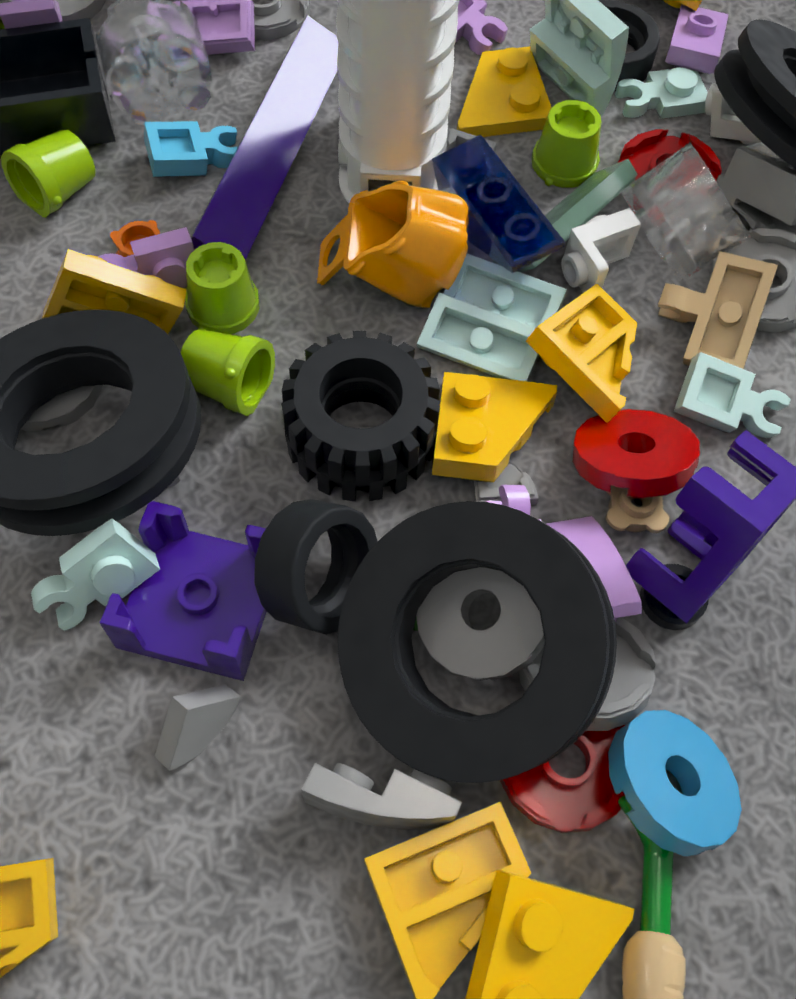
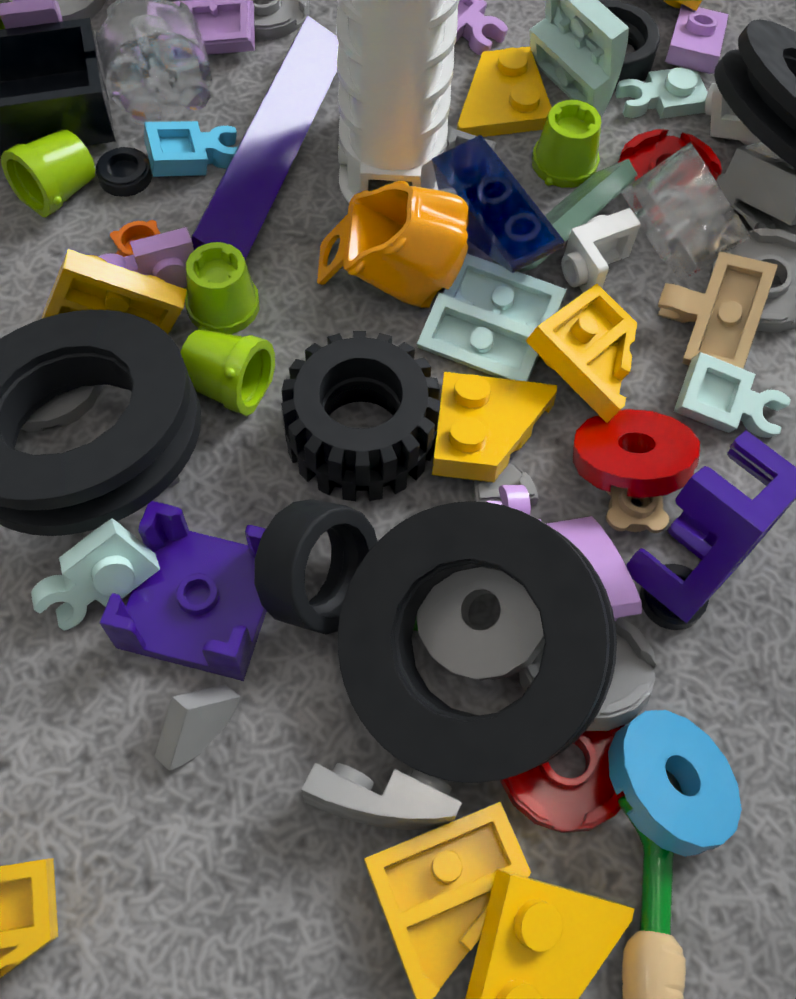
(124, 171): none -> black tile

